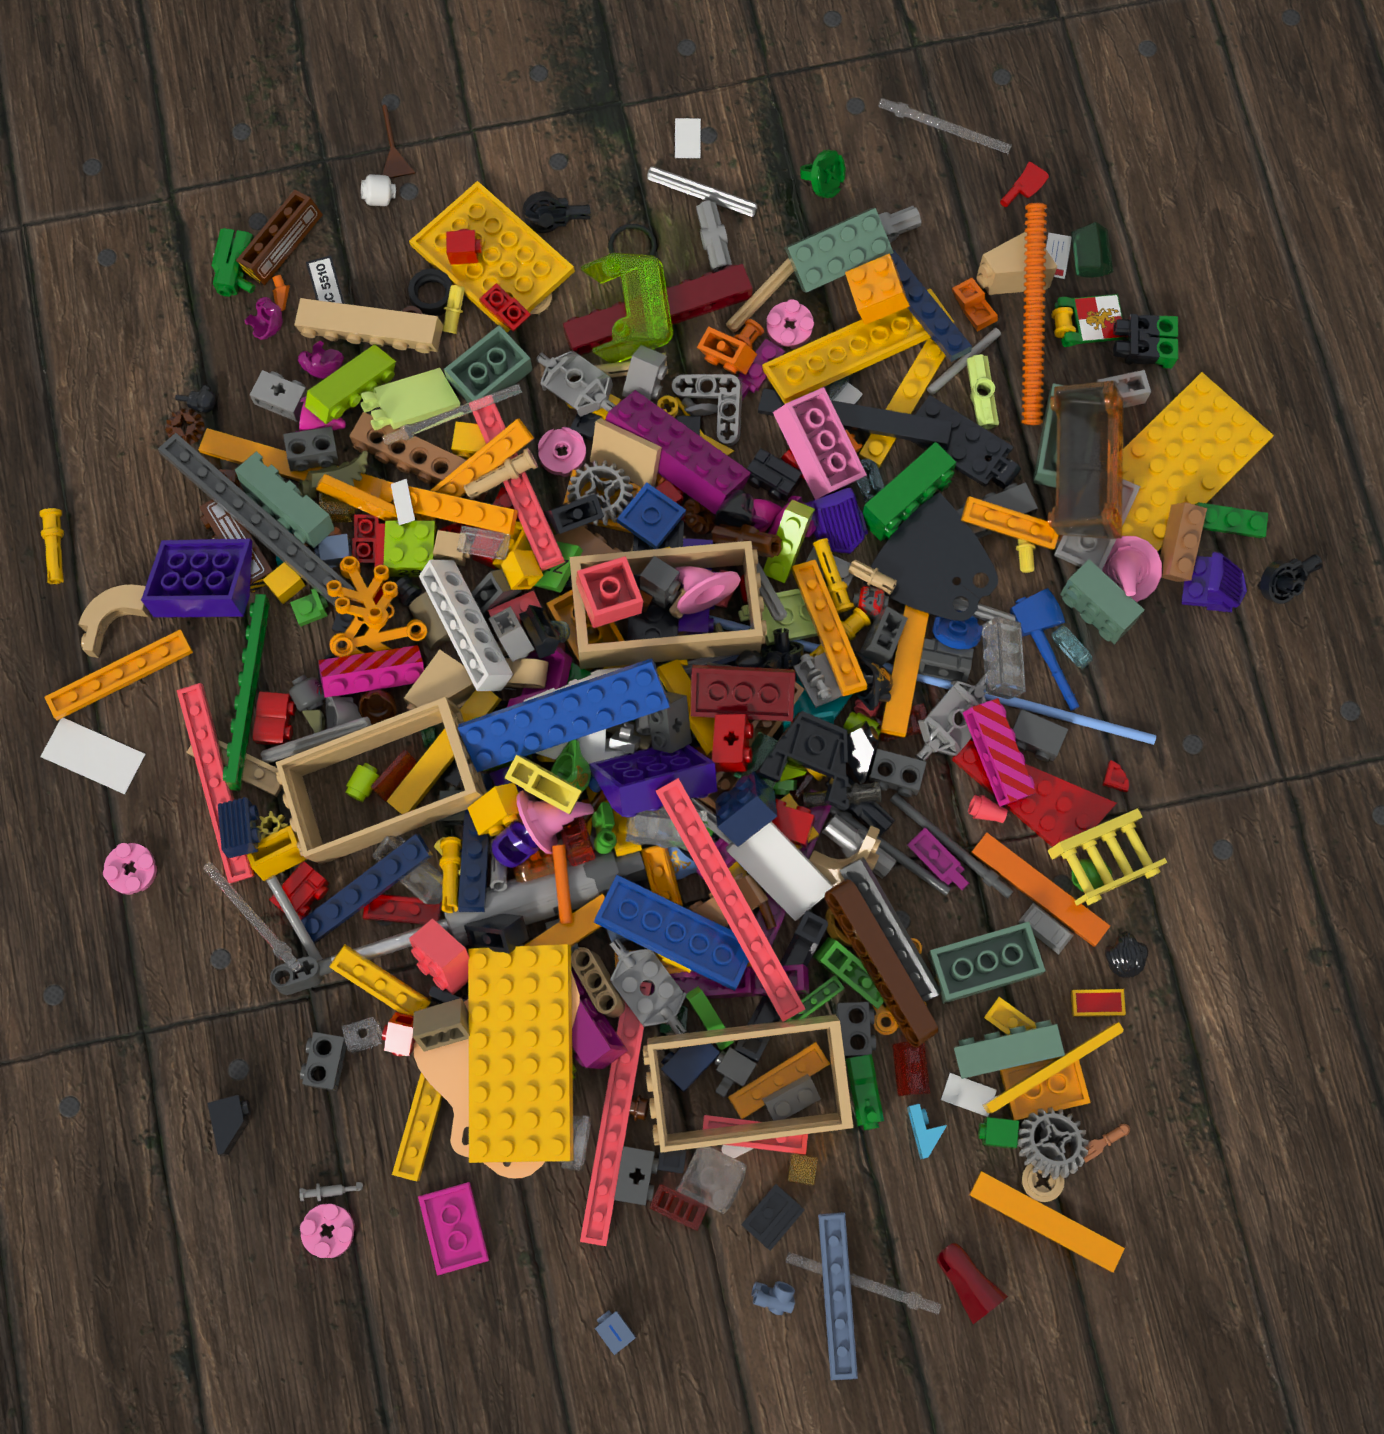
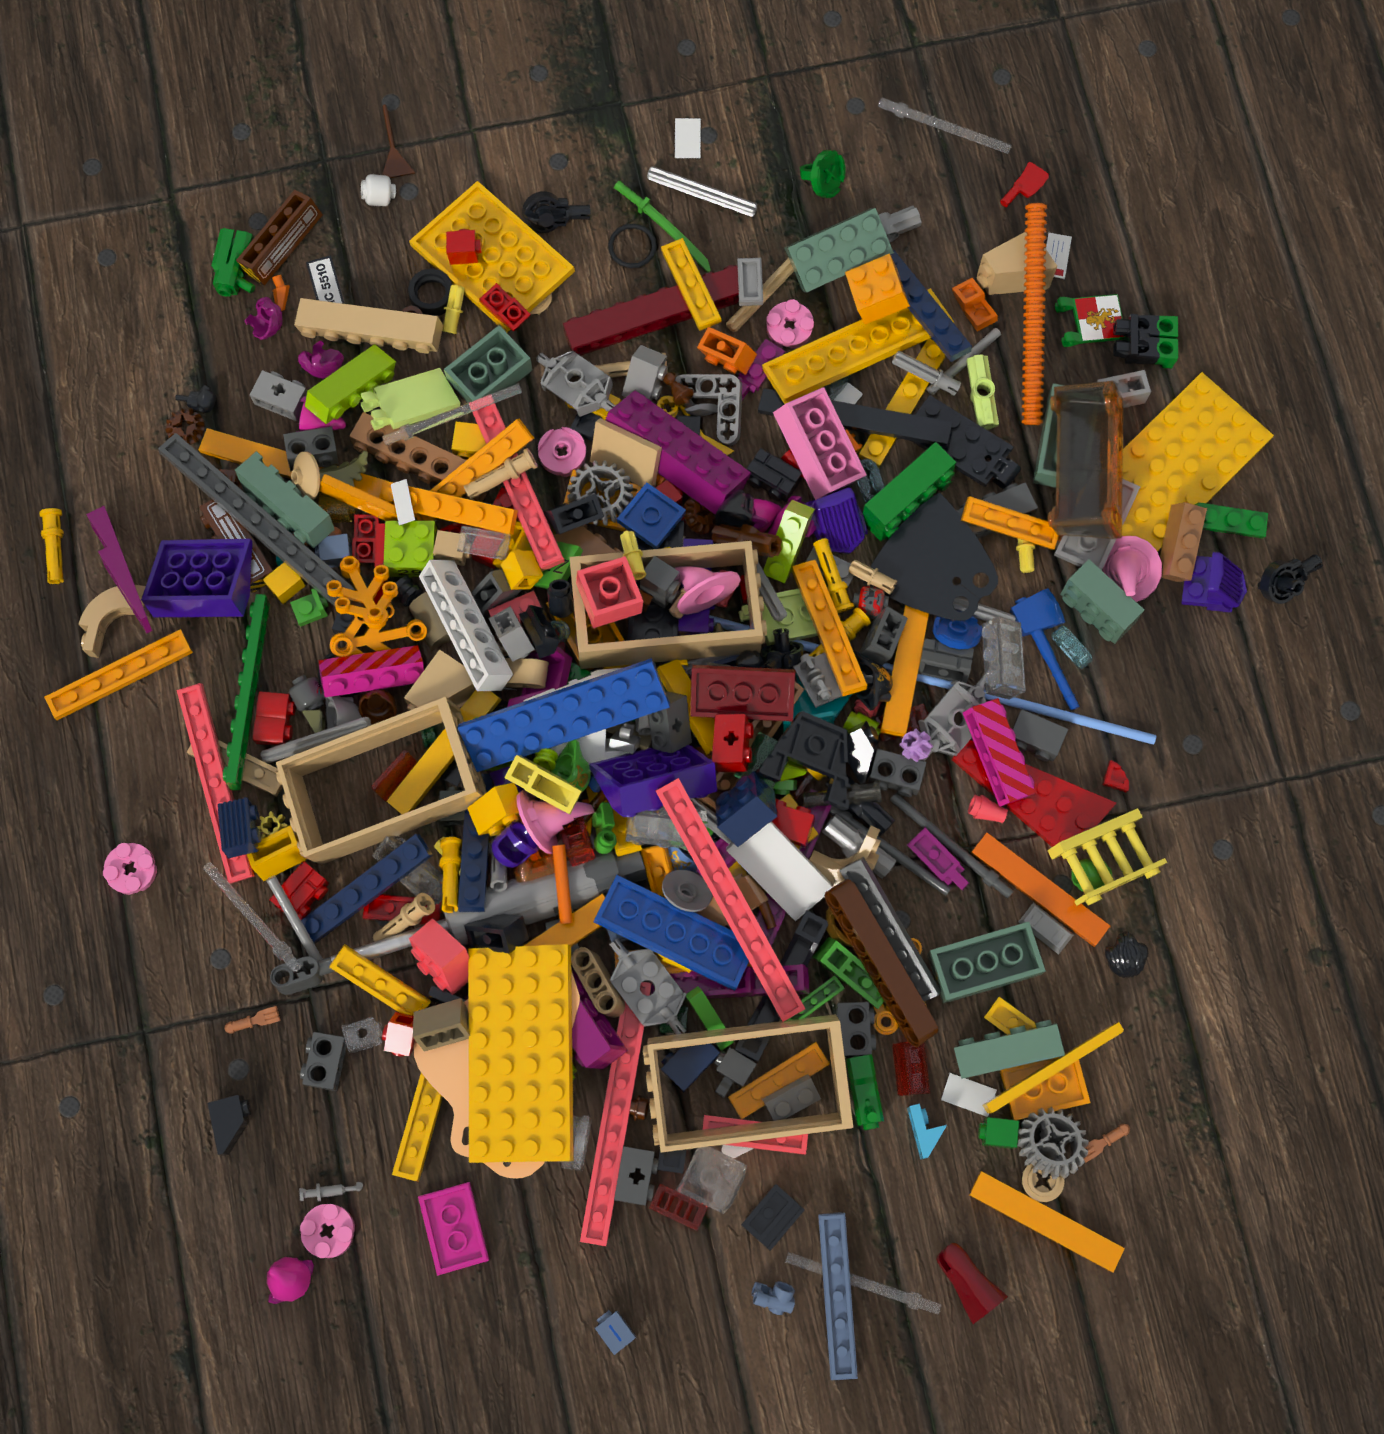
(93, 755): white sticker -> none
(116, 564): none -> magenta slope
(262, 1018): none -> nougat piece
(288, 1279): none -> dark pink hat
(306, 475): none -> tan dish
(360, 782): lime brick -> none
(410, 915): none -> tan pin
(546, 758): none -> lime bush
(560, 598): none -> black brick
(633, 554): none -> light yellow axle
(644, 206): none -> bright green sword
(645, 302): clear neon green windscreen -> none
(681, 393): none -> reddish brown piece
(686, 890): none -> light grey dish
(691, 284): none -> yellow tile
(713, 236): light grey piece -> none
(750, 281): none -> light grey tile
(750, 332): orange bush -> none
(802, 1169): clear yellow brick -> none
(916, 745): none -> lavender gear
(927, 373): none -> light grey axle
(1063, 321): yellow bush -> none
(1092, 251): clear green brick -> none
(1098, 1002): red tile -> none

